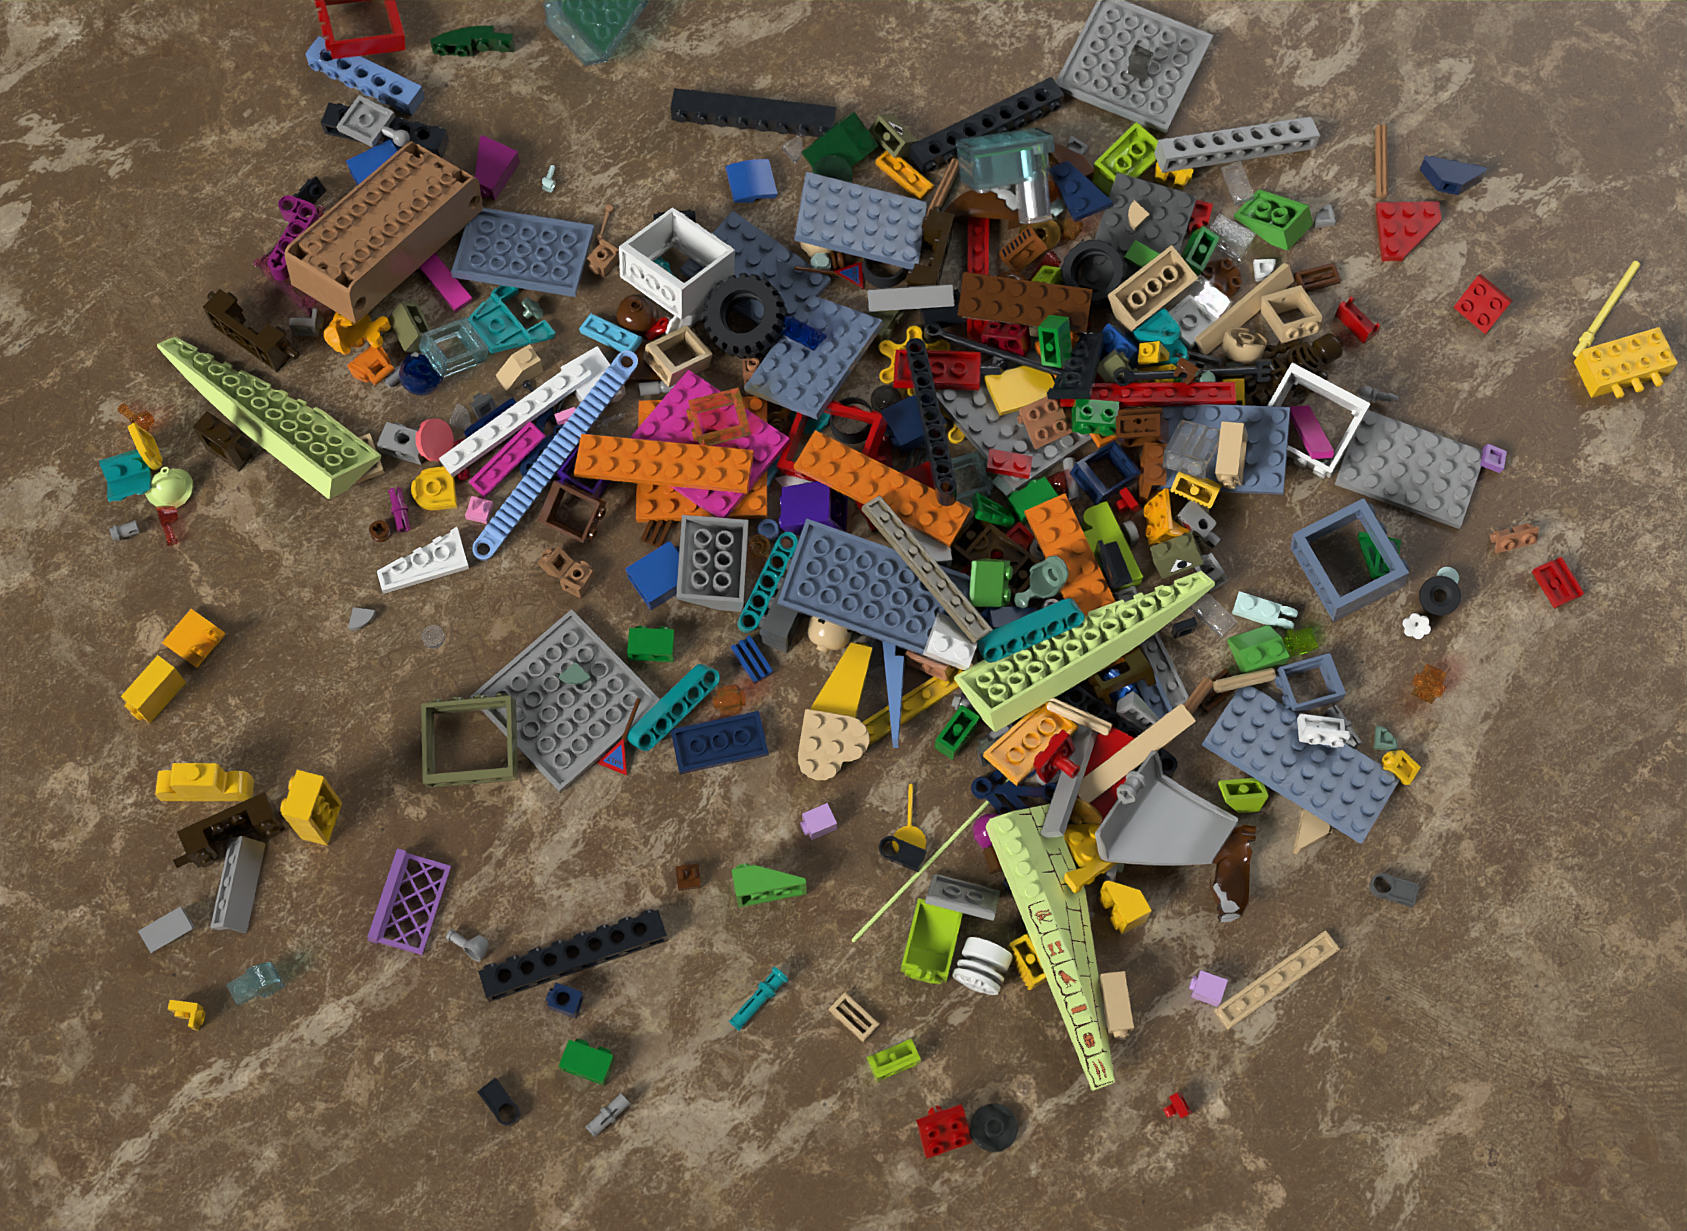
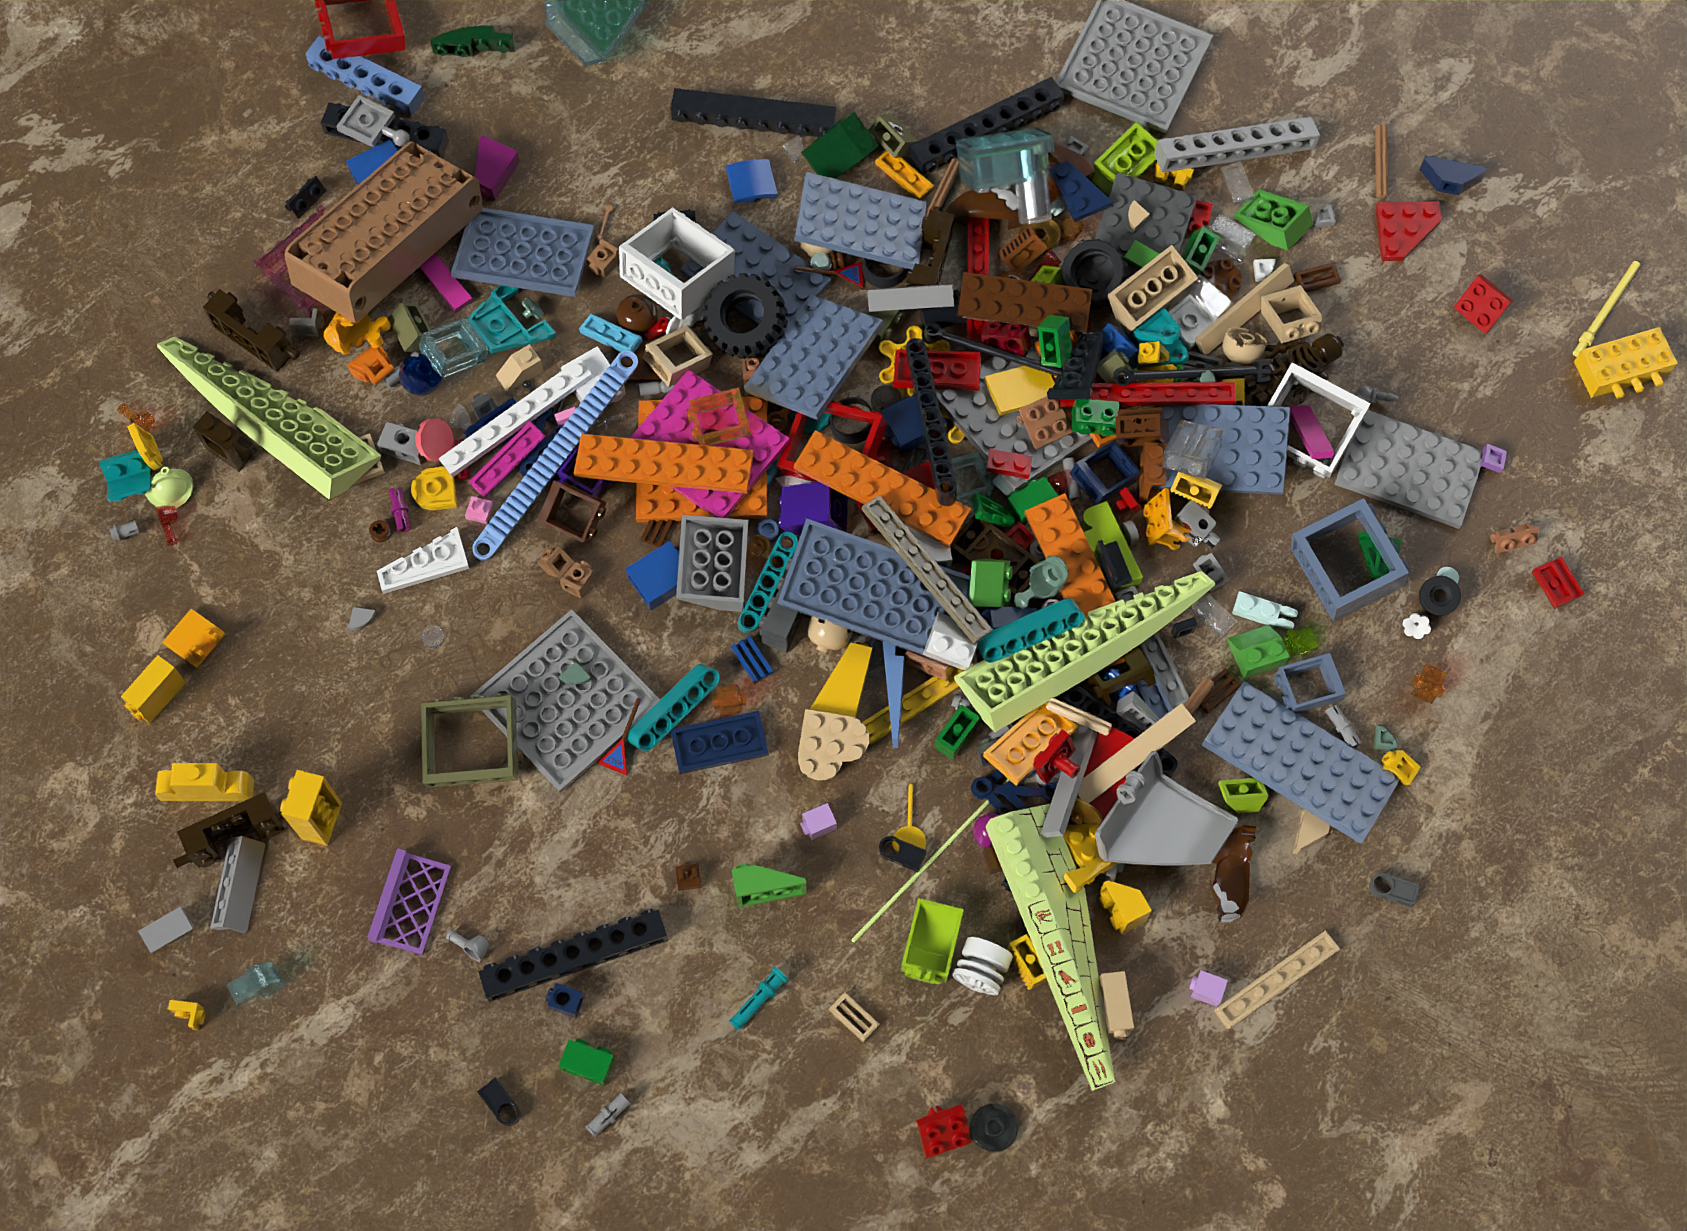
(297, 223): magenta beam -> none
(548, 183): light aqua hand -> none
(651, 644): green brick -> none
(802, 333): clear blue hinge -> none
(834, 167): clear green tile -> none
(894, 1060): lime hinge -> none
(963, 896): light grey tile -> none
(996, 369): black tile -> none
(1140, 63): clear smoke tile -> none
(1176, 555): olive brick -> none
(1178, 1106): red tile -> none
(1191, 370): reddish brown tile -> none
(1231, 454): tan window -> none
(1244, 680): tan axle -> none
(1322, 730): white bracket -> none
(1356, 321): red hinge -> none

